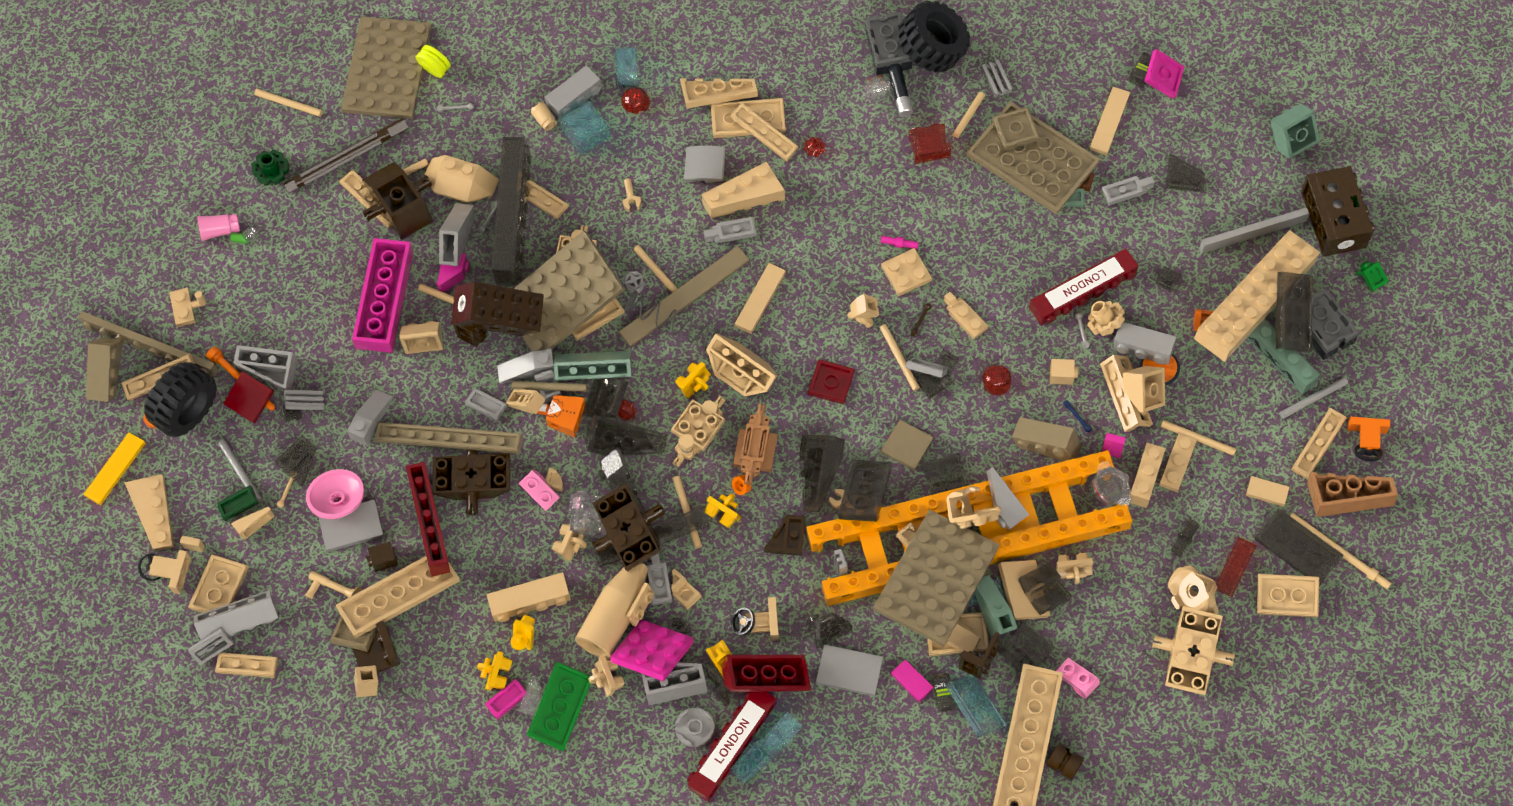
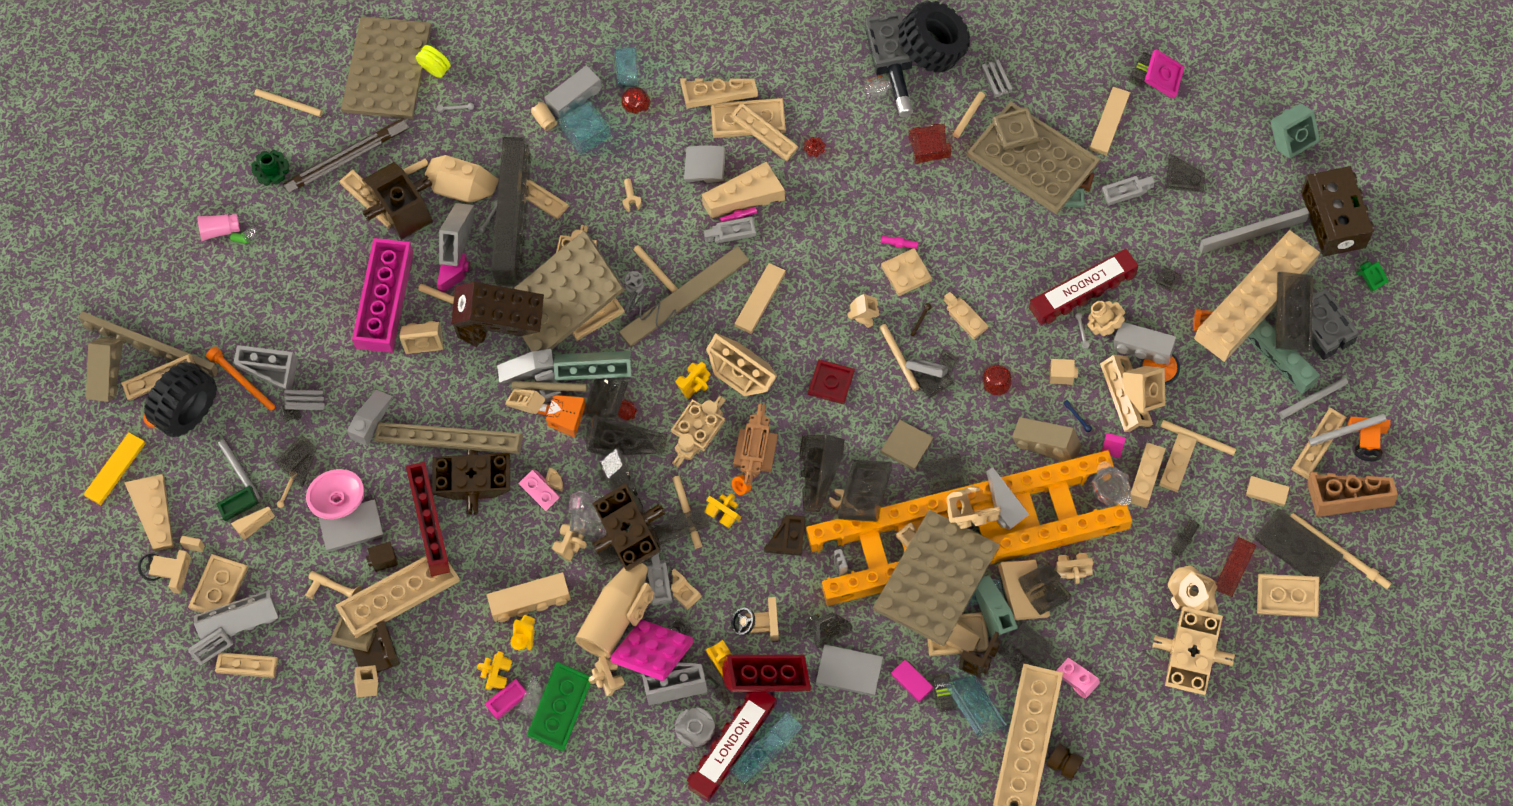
(184, 307): tan plate -> none
(248, 397): dark red tile -> none
(486, 404): light grey tile -> none
(738, 214): none -> dark pink bar
(1347, 429): none -> light grey bar

